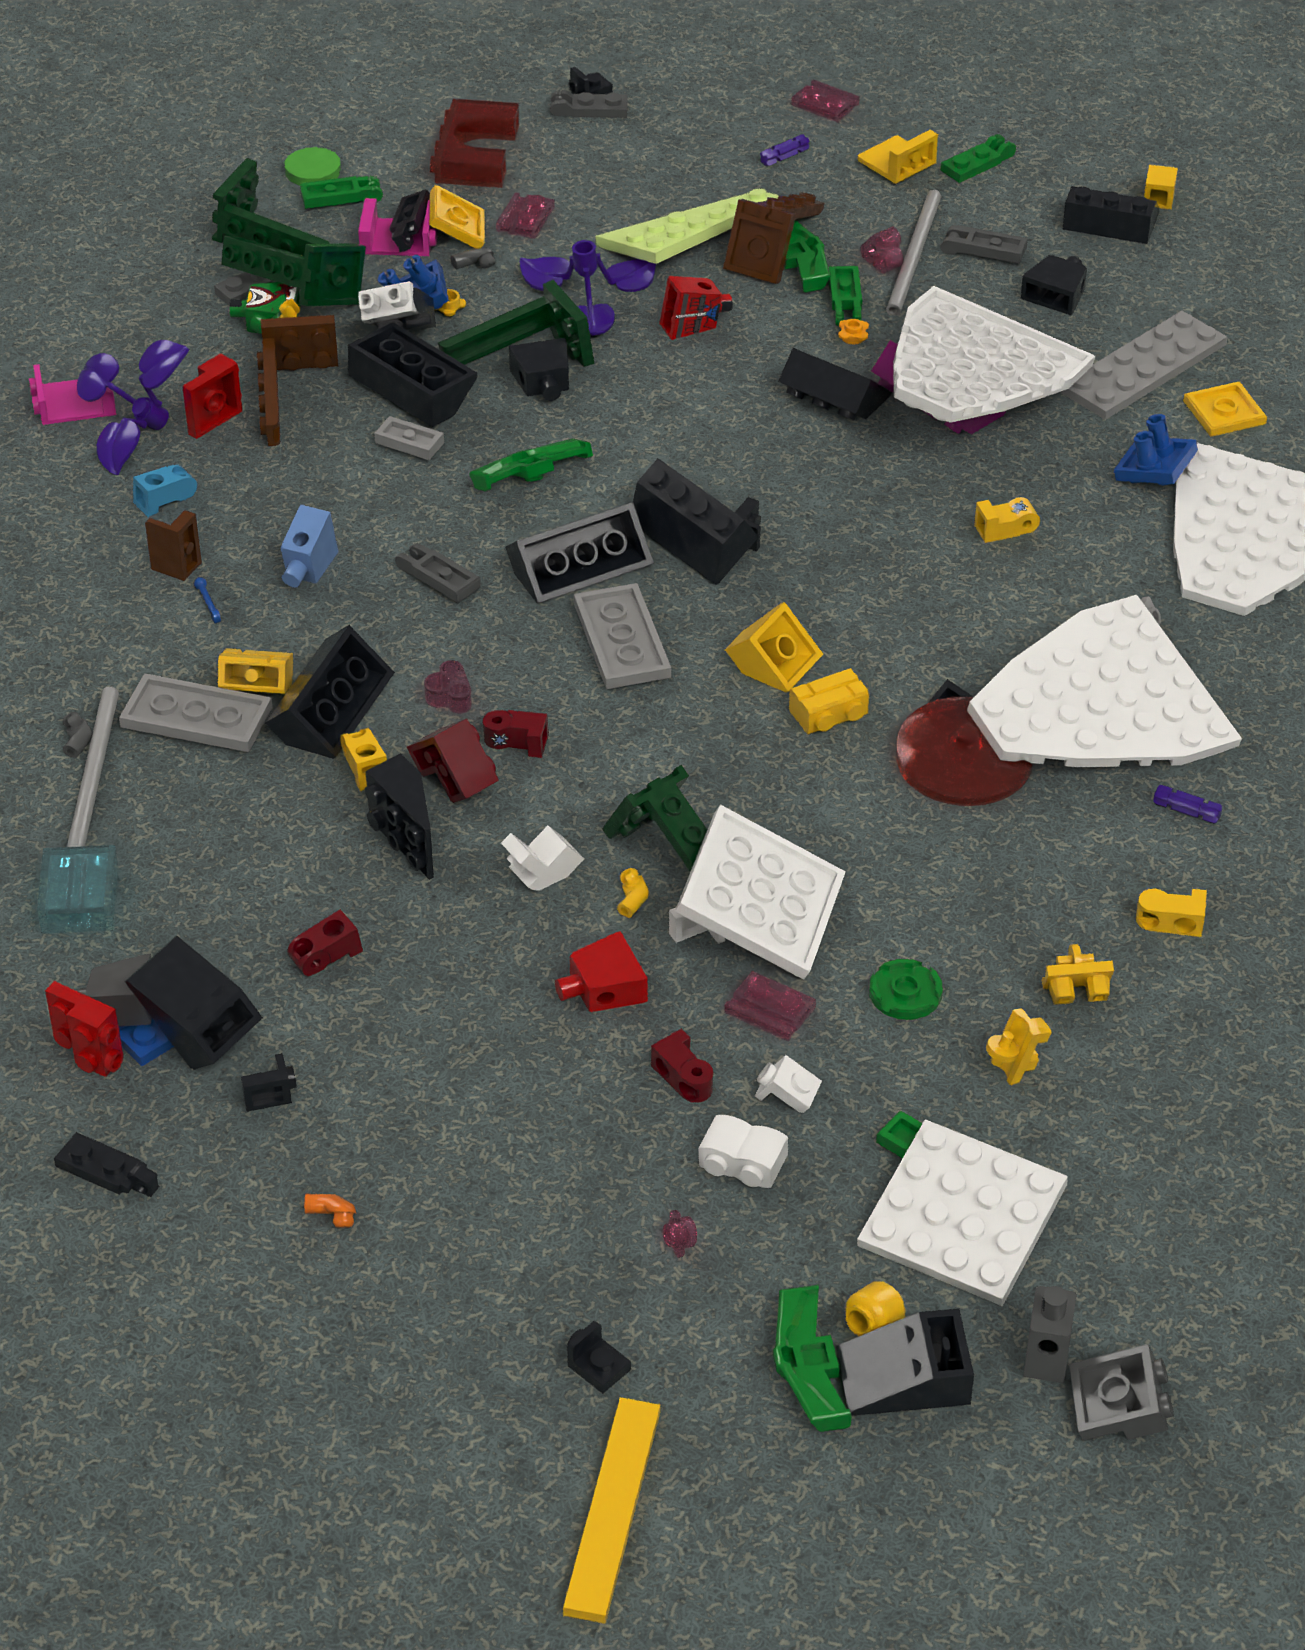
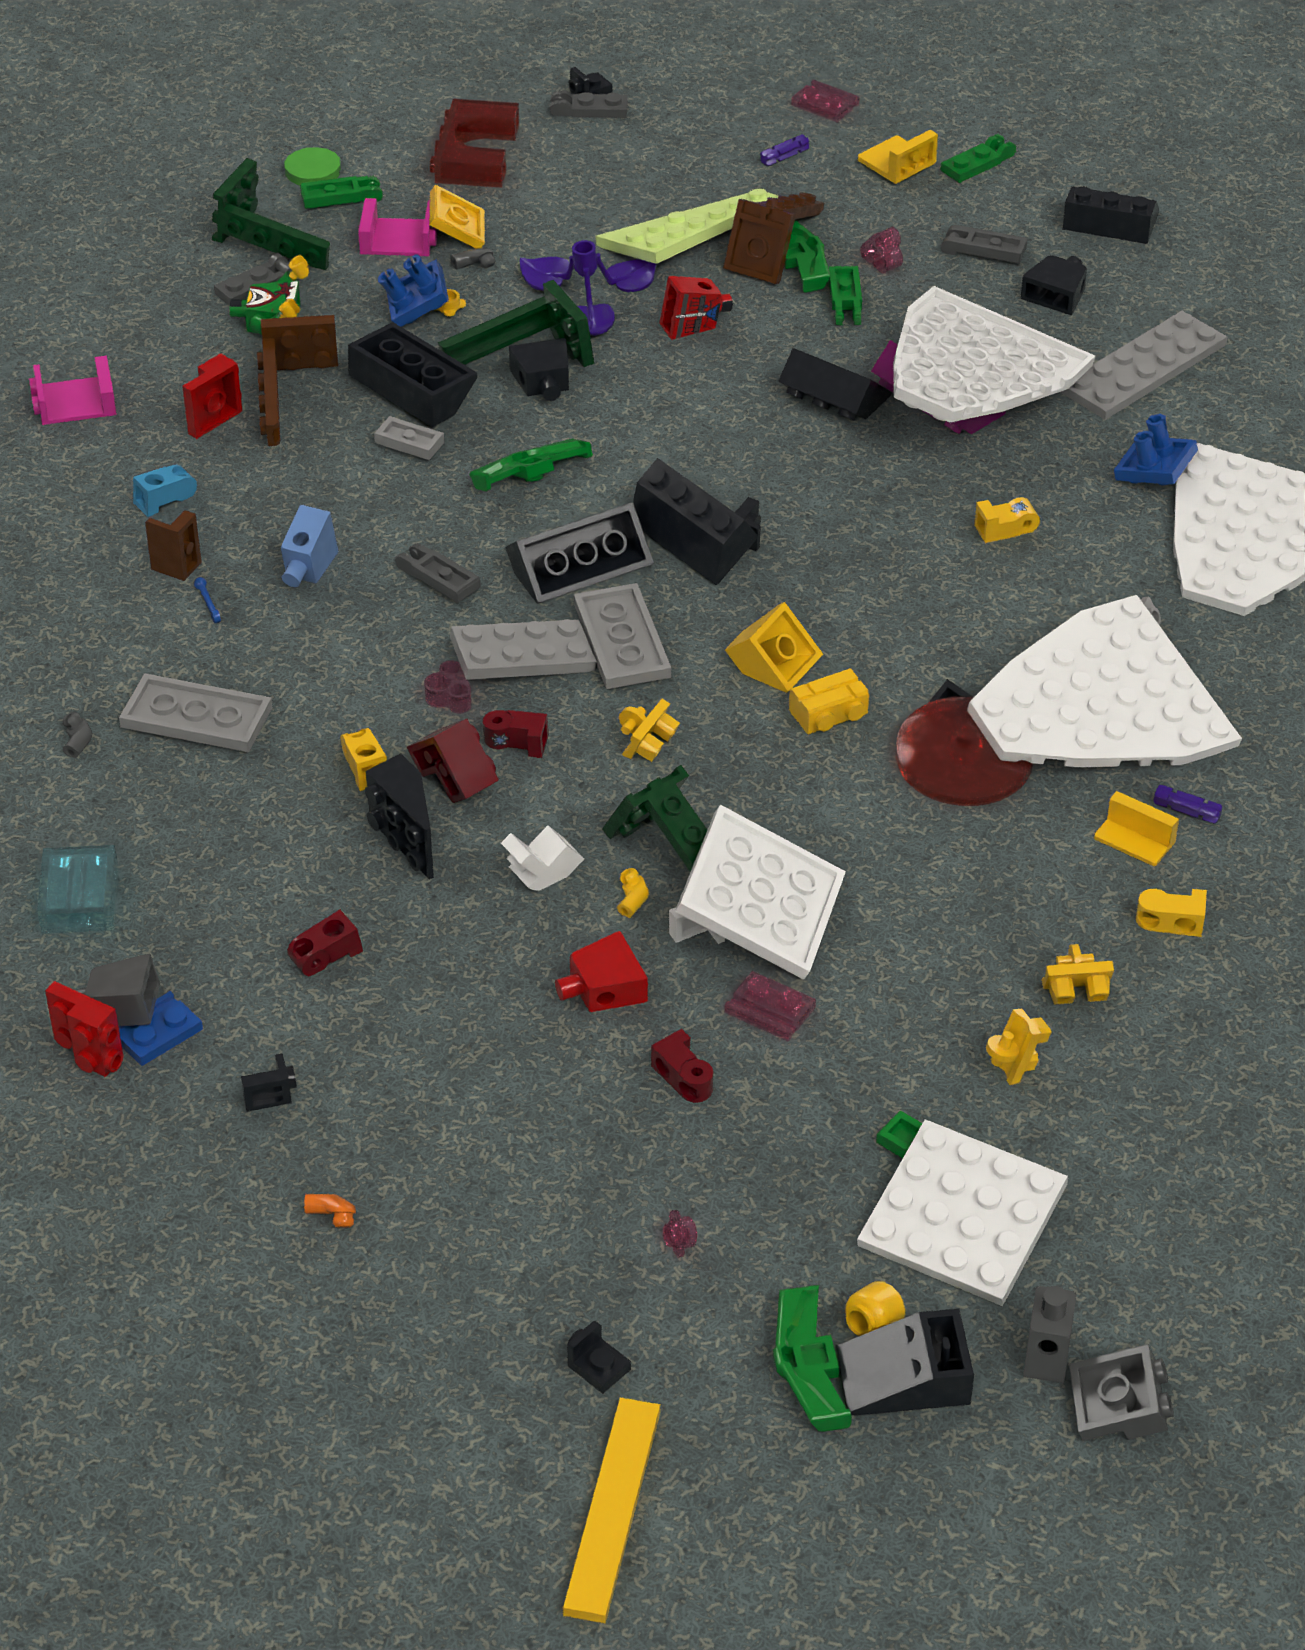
(93, 768): light grey piece -> none
(106, 1166): black hinge -> none
(120, 440): dark purple plant -> none
(193, 1003): black slope -> none
(255, 671): yellow brick -> none
(324, 274): dark green bracket -> none
(330, 694): black slope -> none
(397, 304): white hips -> none
(409, 219): black hinge -> none
(522, 649): none -> light grey plate
(525, 215): clear pink plate -> none
(642, 742): none -> yellow hips
(743, 1151): white brick -> none
(789, 1083): white bracket -> none
(853, 331): light orange plate -> none
(901, 998): green tile -> none
(913, 253): light grey piece -> none
(1138, 829): none -> yellow panel
(1161, 185): yellow brick -> none
(1225, 409): yellow tile -> none

